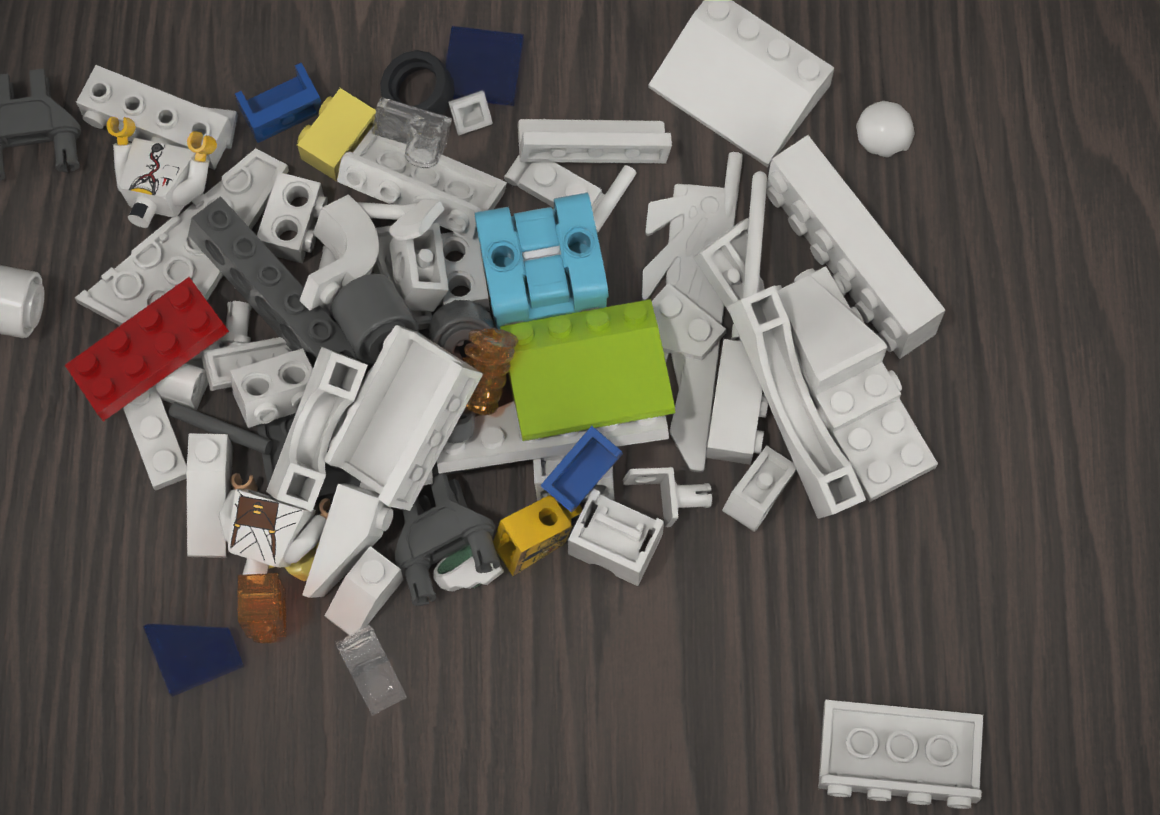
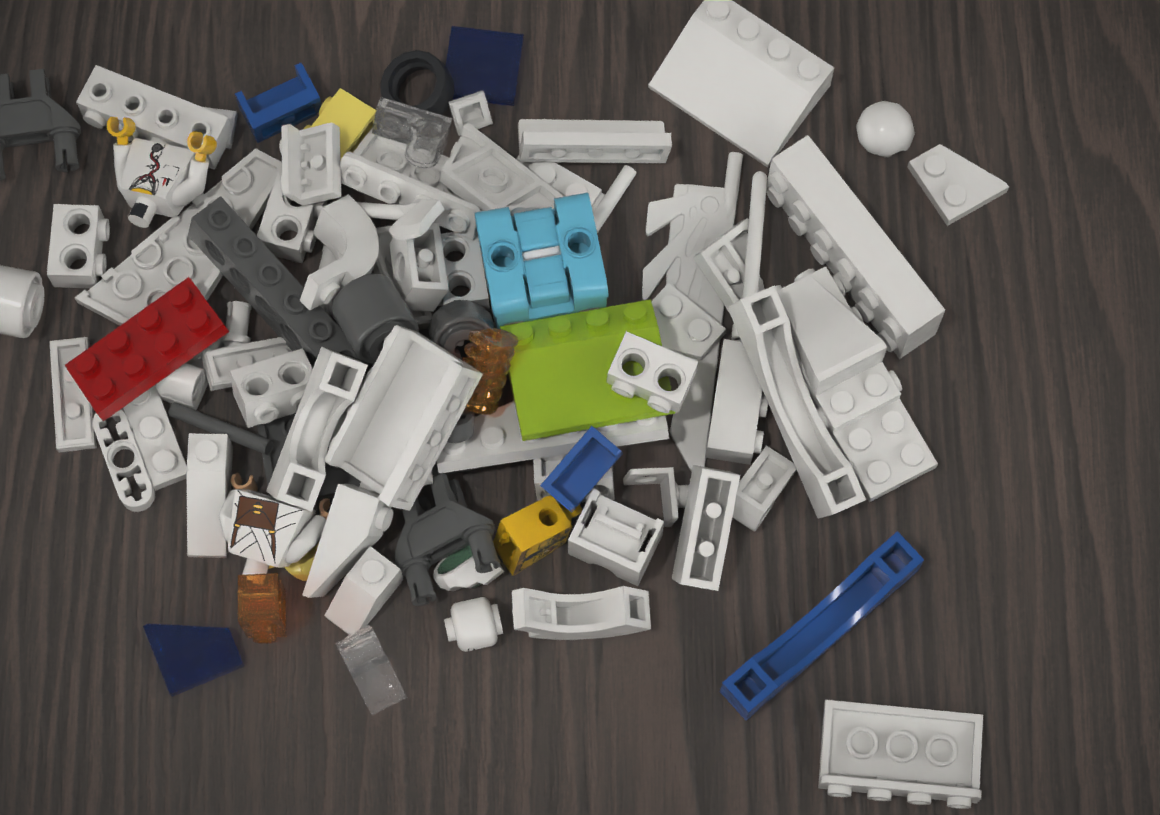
(67, 247): none -> white brick
(71, 408): none -> white tile
(142, 479): none -> white beam
(310, 163): none -> white bracket
(474, 624): none -> white head
(492, 177): none -> white wing
(581, 615): none -> white arch
(656, 363): none -> white brick
(705, 527): none -> white brick
(822, 627): none -> blue arch
(954, 183): none -> white wing

